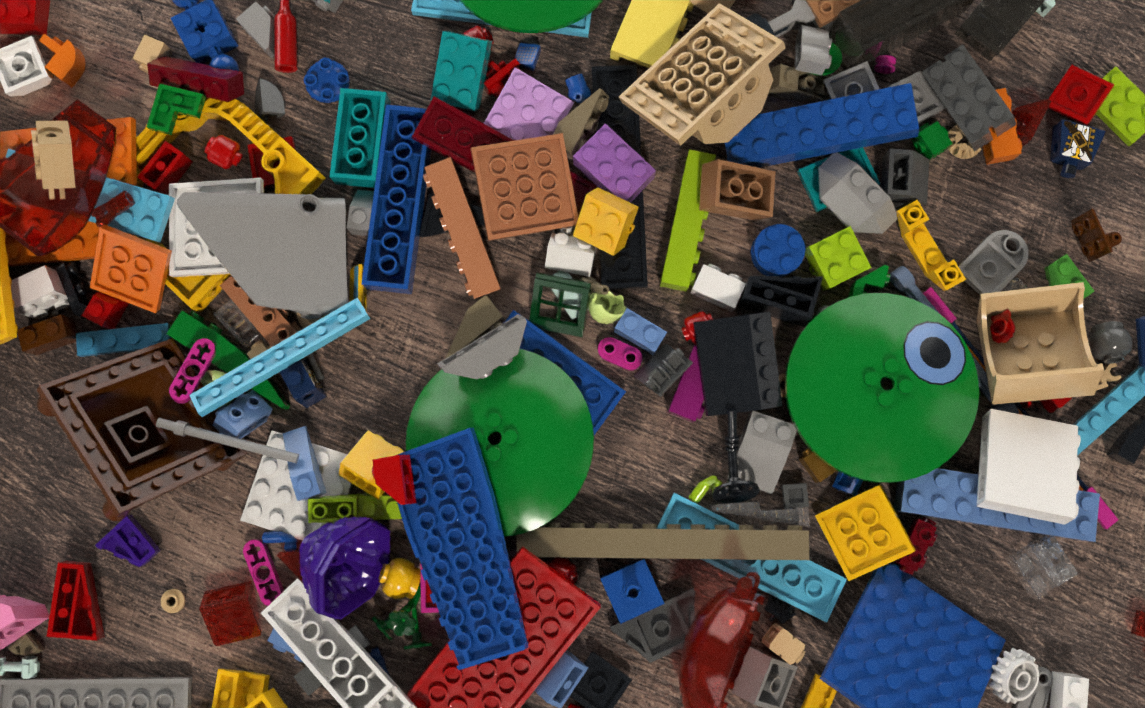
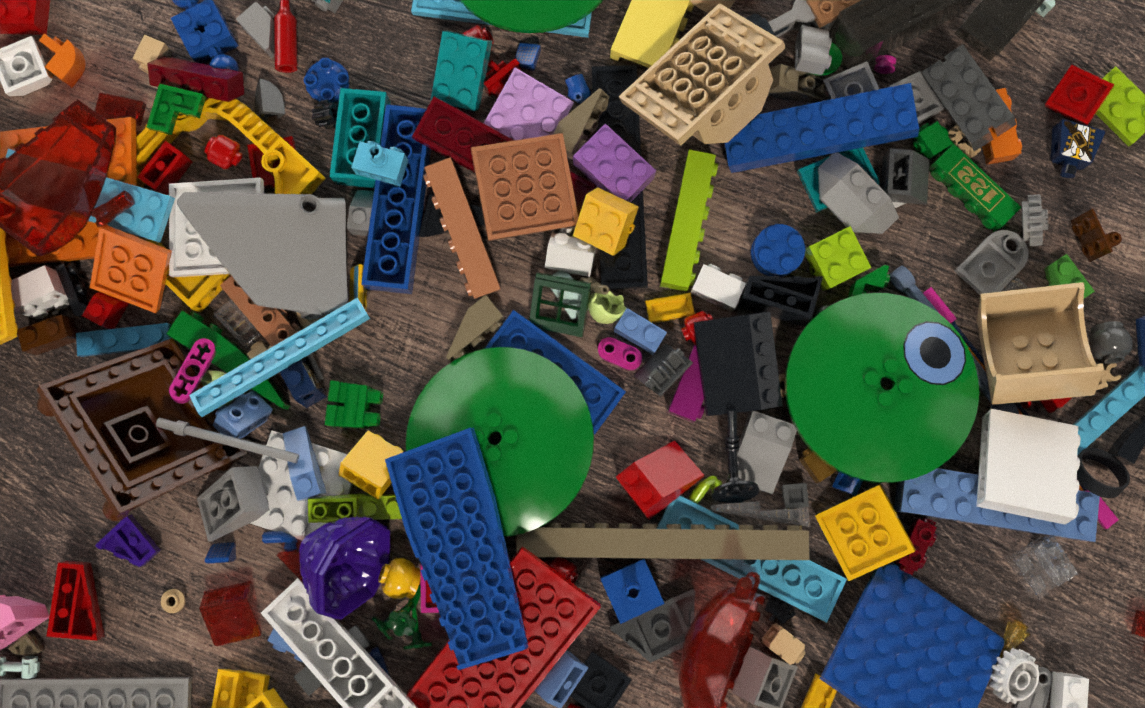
(53, 156): tan brick -> none
(119, 107): none -> clear red plate
(221, 553): none -> blue slope
(232, 502): none -> light grey slope
(250, 558): dark pink beam -> none
(325, 114): none -> black gear
(356, 407): none -> green hips
(380, 163): none -> medium azure brick
(395, 477): red slope -> none
(488, 351): light grey wedge -> none
(659, 478): none -> slope
(669, 308): none -> yellow tile
(737, 190): medium nougat brick -> none
(924, 249): yellow slope -> none
(974, 188): none -> green brick
(1002, 327): red animal -> none
(1014, 635): none -> clear yellow cone
(1030, 116): clear red slope -> none
(1033, 220): none -> light grey gear
(1112, 464): none -> black tyre

